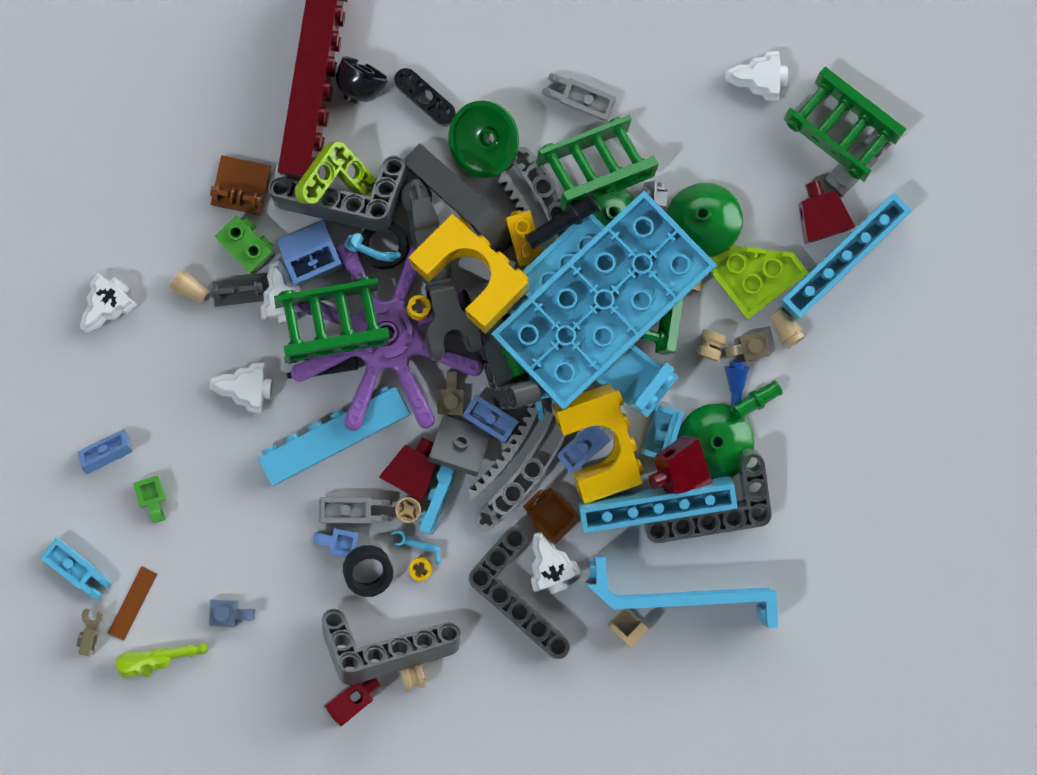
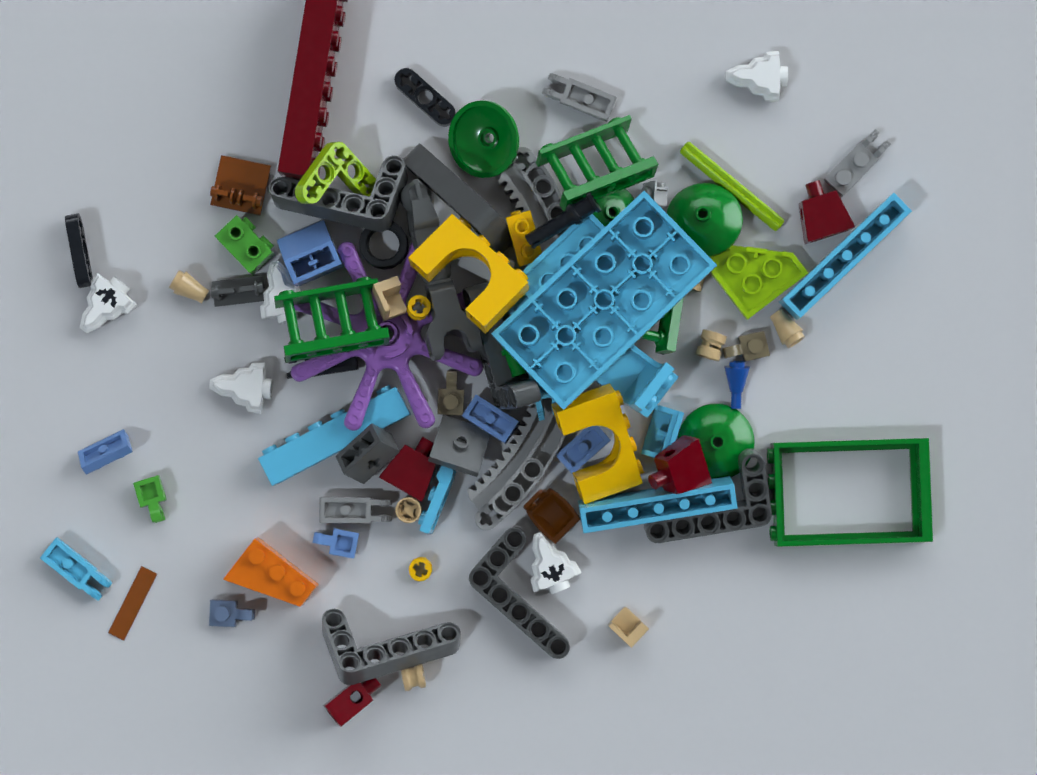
(78, 250): none -> black beam
(88, 639): dark tan plate -> none
(135, 663): lime piece -> none
(271, 574): none -> orange wedge
(354, 244): medium azure piece -> none
(359, 81): black cylinder -> none
(367, 453): none -> dark grey brick
(373, 588): black tyre -> none
(388, 298): none -> tan panel
(419, 545): medium azure piece -> none
(725, 180): none -> lime axle
(756, 399): green pin -> none
(765, 611): medium azure panel -> none
(852, 100): green fence -> none
(919, 484): none -> green window

